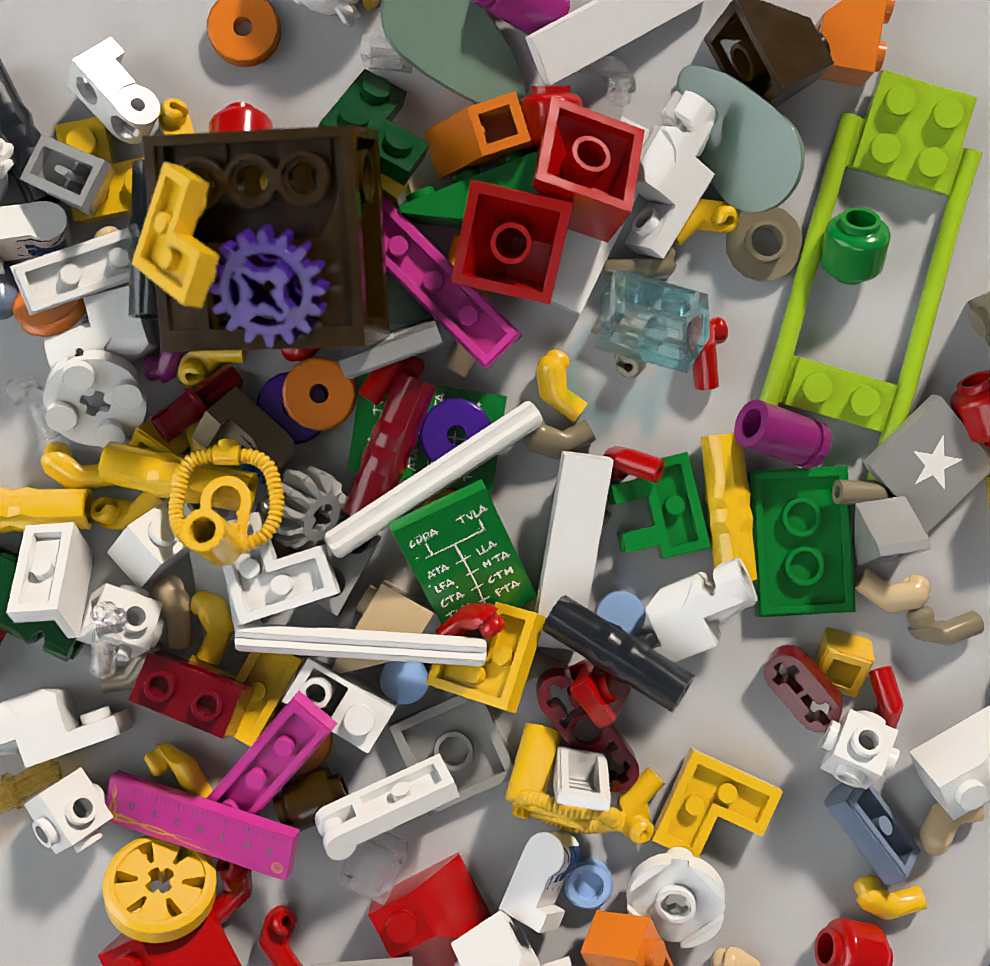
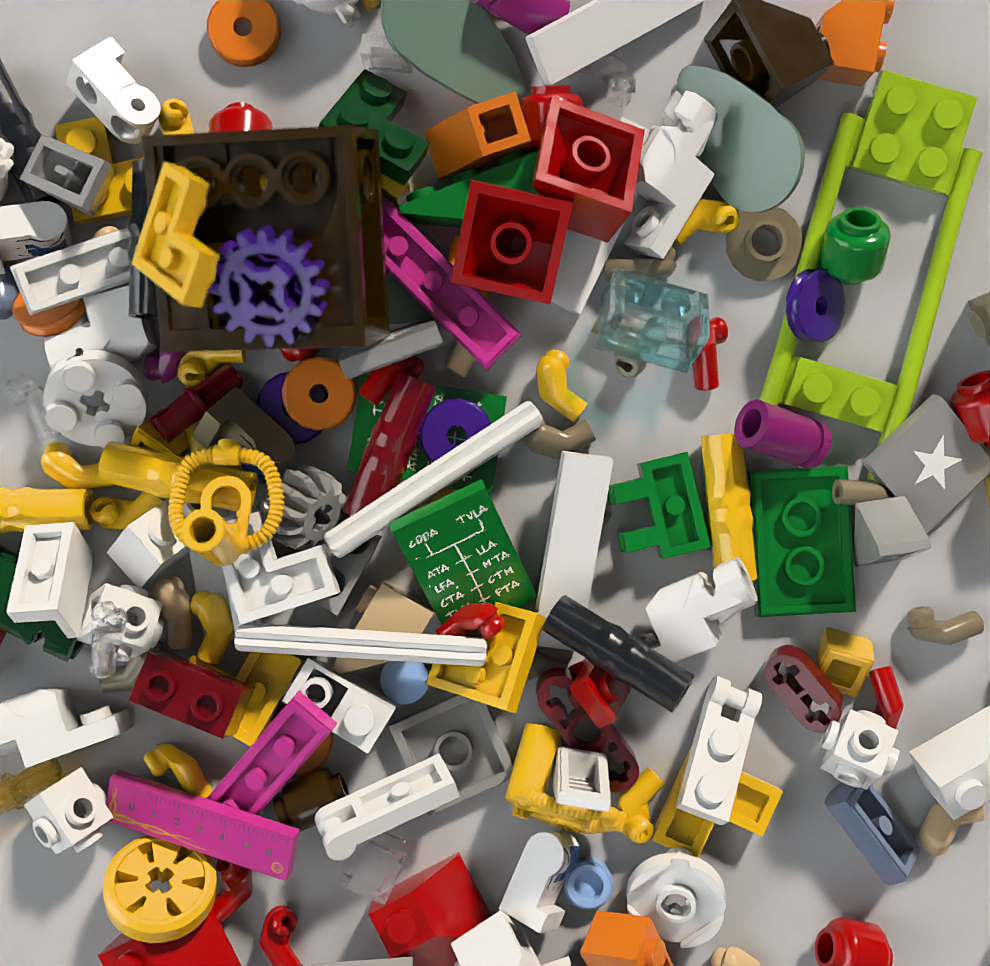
(623, 610): light blue tile -> none
(634, 463): red arm -> none
(718, 752): none -> white plate
(803, 319): none -> dark purple piece
(887, 904): yellow arm -> none
(897, 597): tan arm -> none

